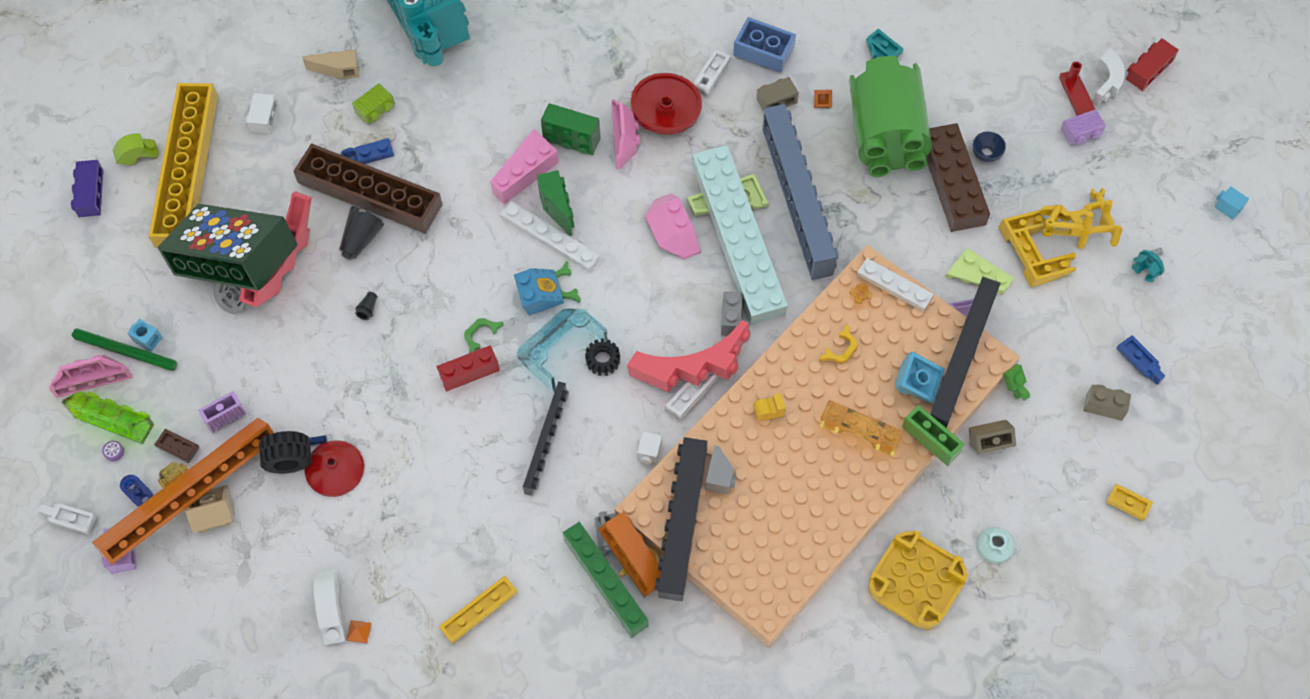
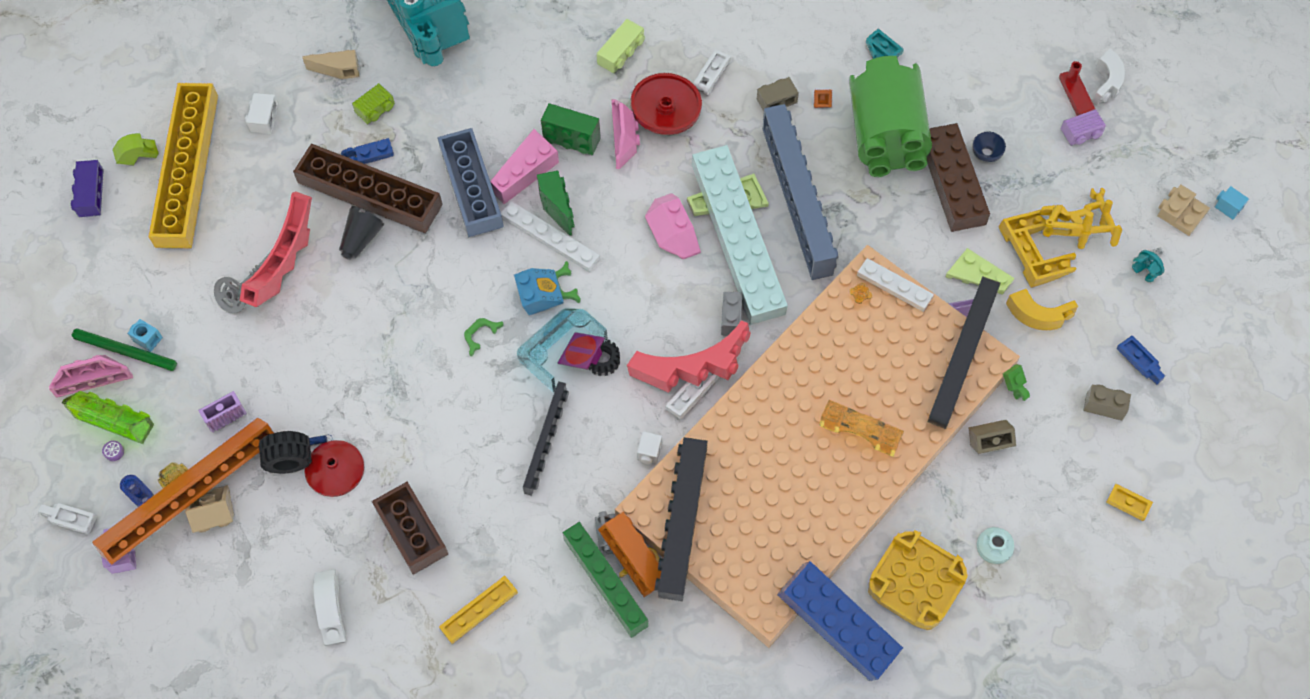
(176, 445): reddish brown plate -> none
(228, 246): dark green brick -> none
(358, 631): orange slope -> none
(366, 307): black cone -> none
(410, 527): none -> reddish brown brick
(468, 368): red brick -> none
(470, 182): none -> sand blue brick
(582, 351): none -> piece
(620, 46): none -> yellowish green brick
(720, 473): light grey slope -> none
(764, 44): medium blue brick -> none
(770, 407): yellow leg -> none
(840, 621): none -> blue brick
(849, 351): yellow helmet -> none
(919, 377): medium azure slope -> none
(933, 435): bright green brick -> none
(1037, 316): none -> yellow arch
(1151, 64): red brick -> none
(1182, 209): none -> tan plate

